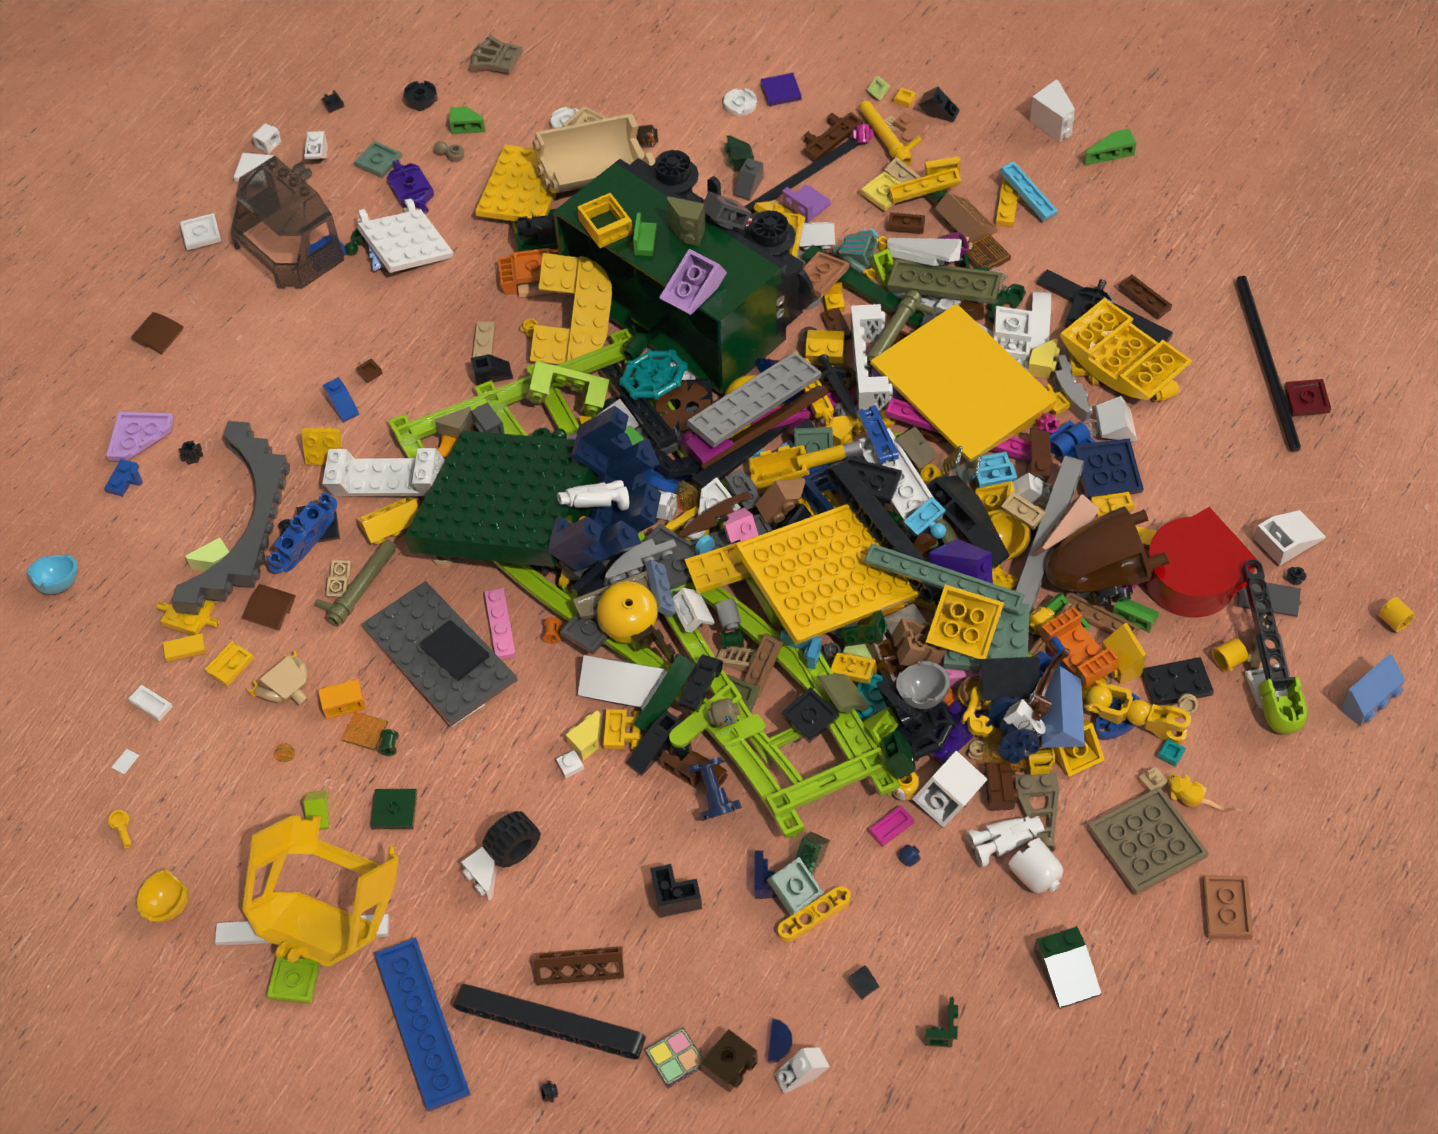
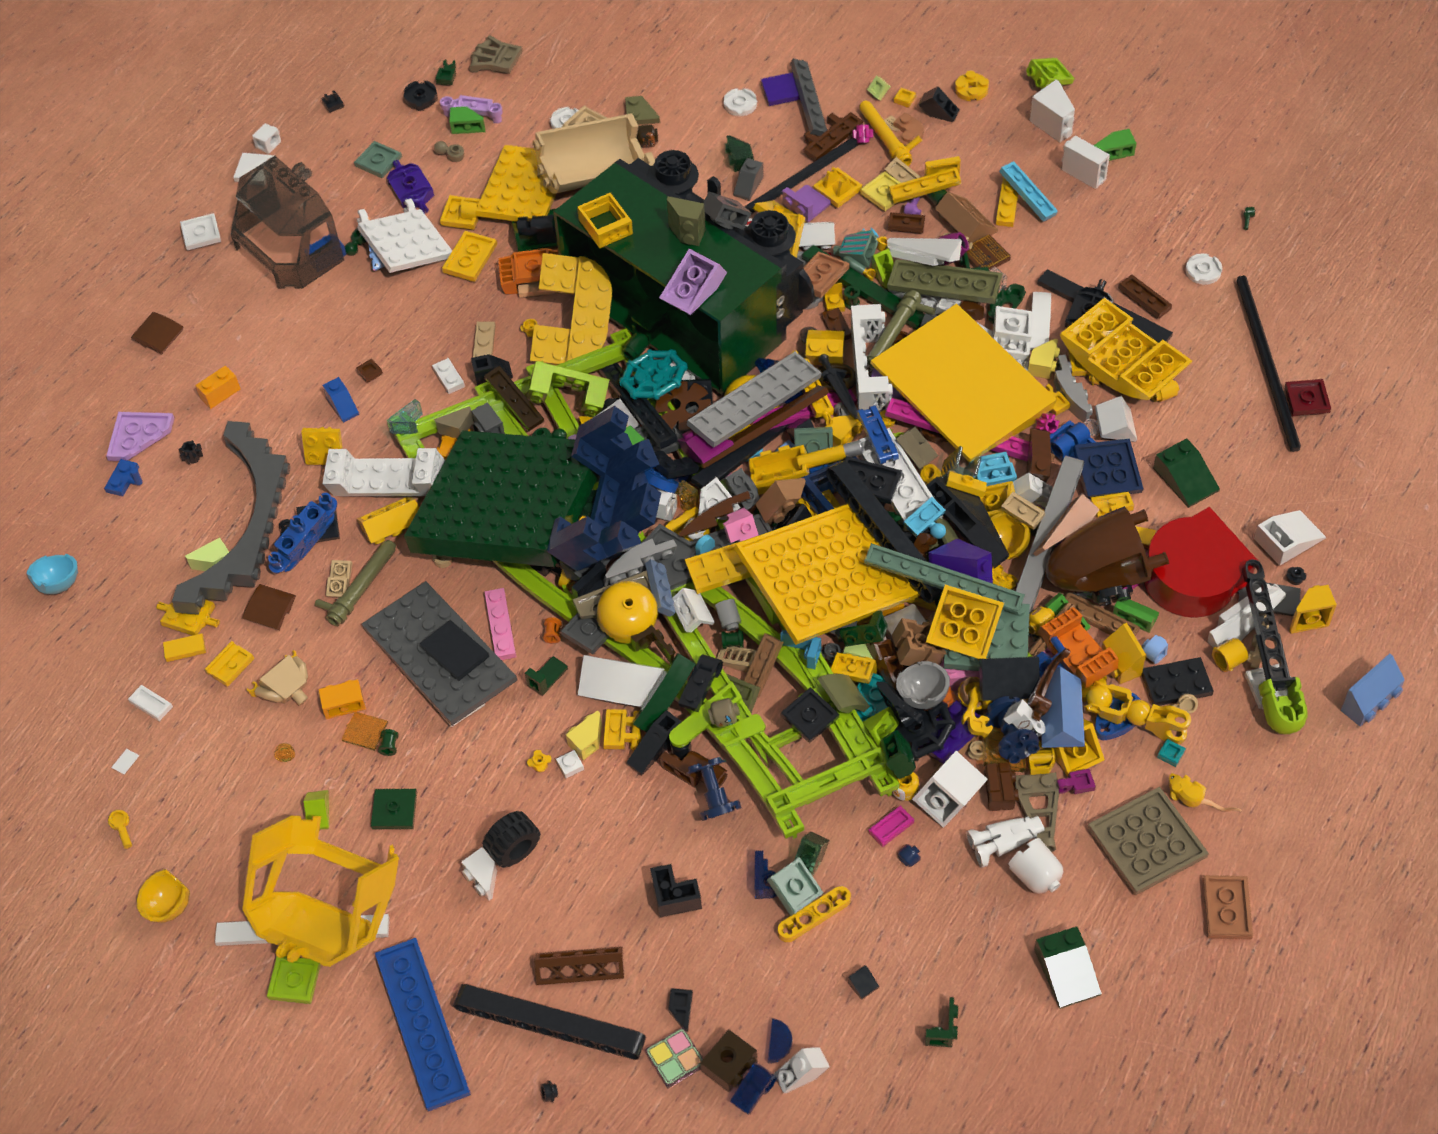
(218, 387): none -> light orange brick
(316, 145): white slope -> none
(404, 420): none -> clear light blue slope
(447, 74): none -> dark green plate
(448, 376): none -> white plate
(460, 212): none -> yellow plate
(469, 256): none -> yellow plate
(479, 105): none -> lavender plate
(514, 398): none -> dark brown plate
(539, 766): none -> yellow plate
(543, 679): none -> dark green bracket
(596, 495): white piece -> none
(641, 110): none -> olive wing
(644, 237): bright green panel -> none
(680, 1006): none -> black tile
(755, 1084): none -> clear blue plate
(808, 97): none -> dark grey plate
(837, 186): none -> yellow plate
(855, 294): none -> dark green bush
(911, 208): none -> medium lavender piece
(966, 484): none -> yellow plate
(977, 92): none -> yellow plate
(1048, 70): none -> lime plate
(1079, 781): none -> magenta plate
(1085, 162): none -> white brick
(1153, 779): tan tile -> none
(1155, 648): none -> light blue plate
(1186, 472): none -> dark green slope
(1203, 269): none -> white tile
(1238, 620): none -> white wedge
(1249, 212): none -> dark green hand
(1314, 610): none -> yellow slope
(1396, 614): yellow piece -> none

